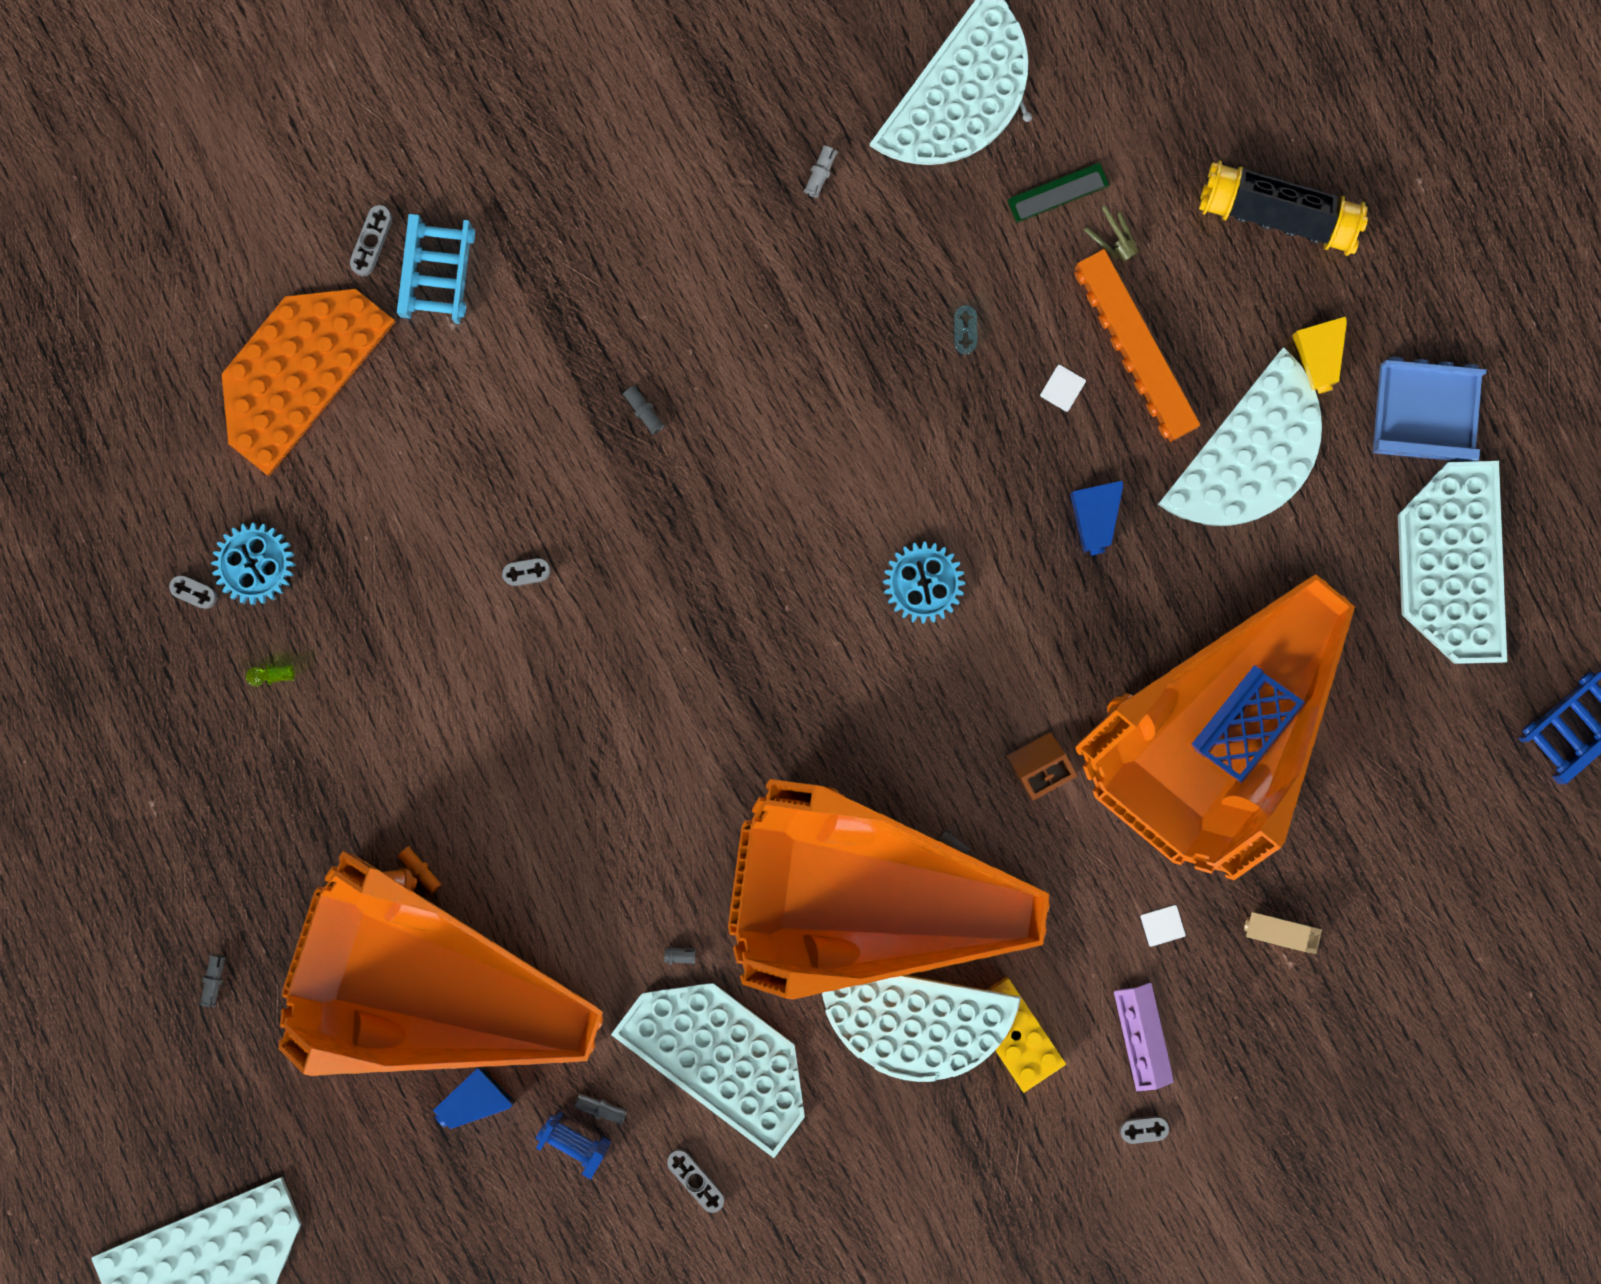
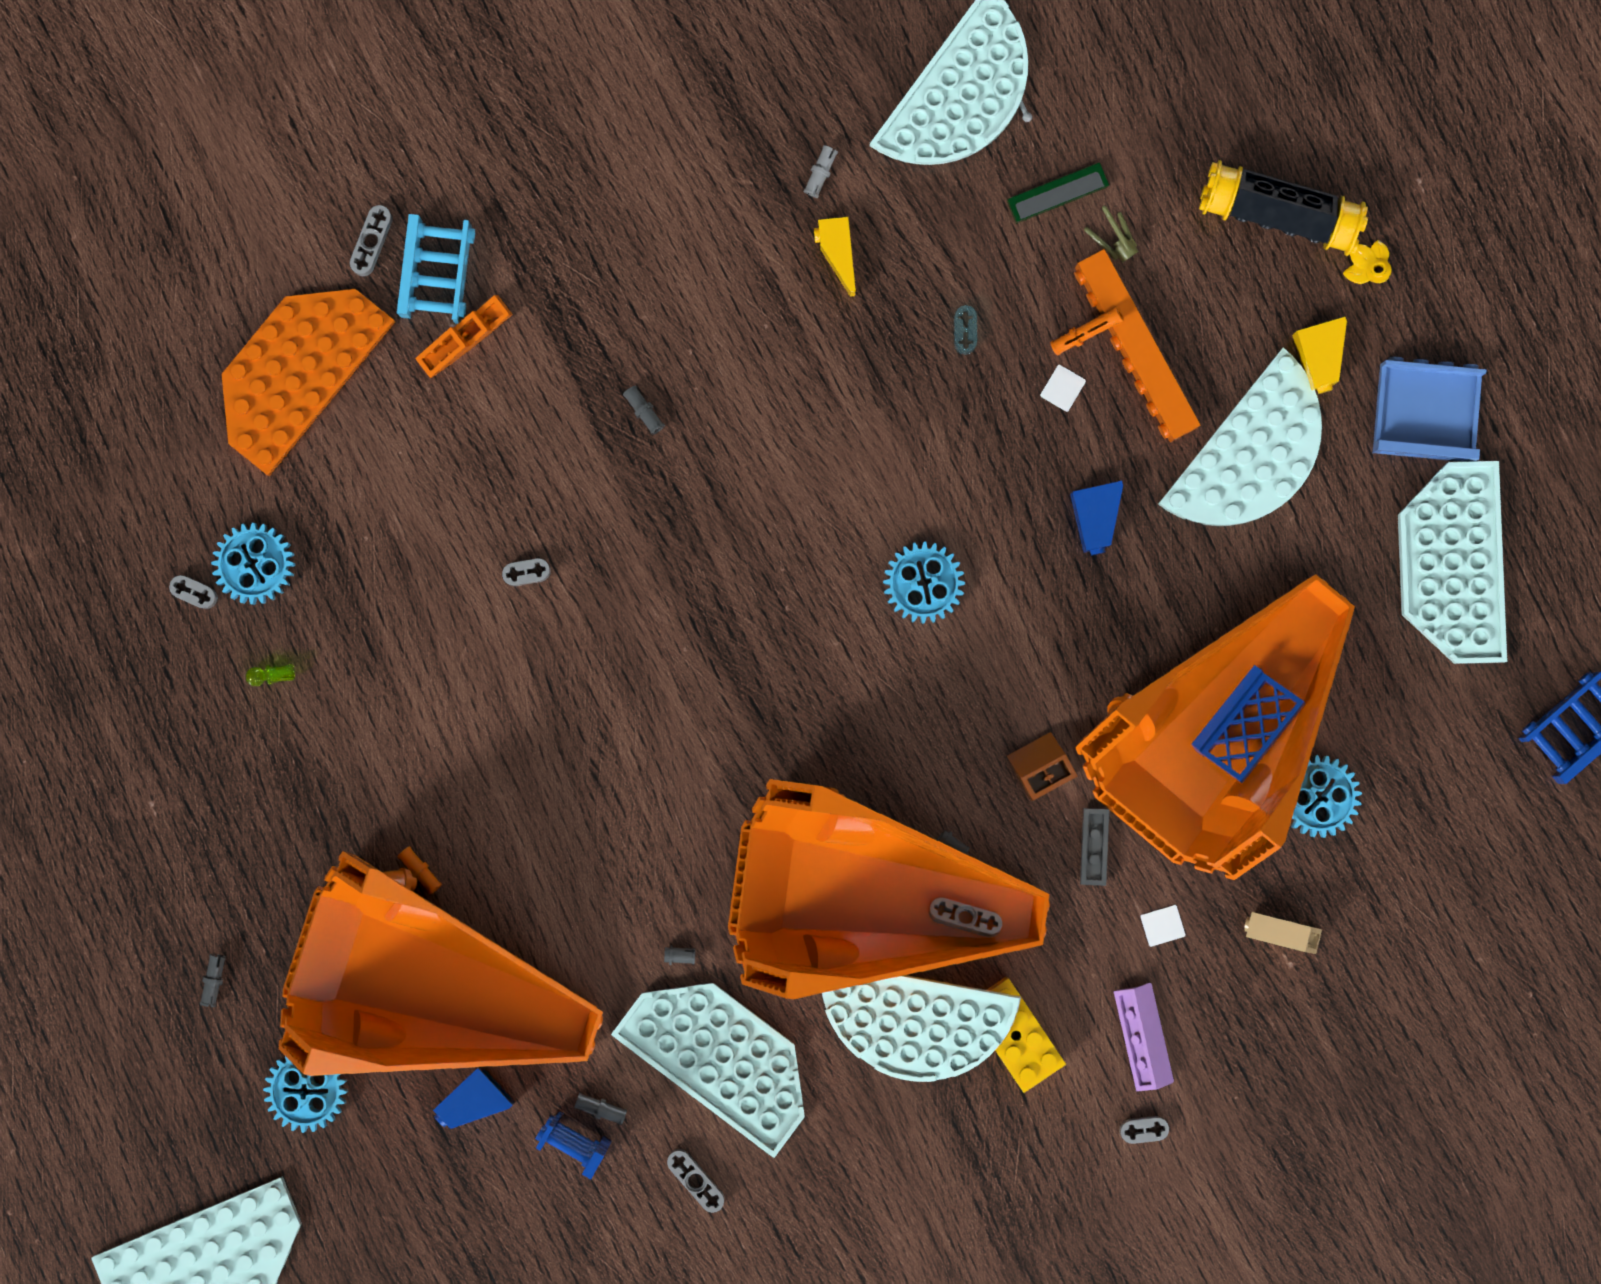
(305, 1114): none -> medium azure gear
(463, 336): none -> orange slope
(836, 247): none -> yellow slope
(974, 911): none -> light grey beam
(1062, 343): none -> orange pin
(1094, 846): none -> dark grey plate
(1336, 811): none -> medium azure gear
(1365, 262): none -> yellow plate

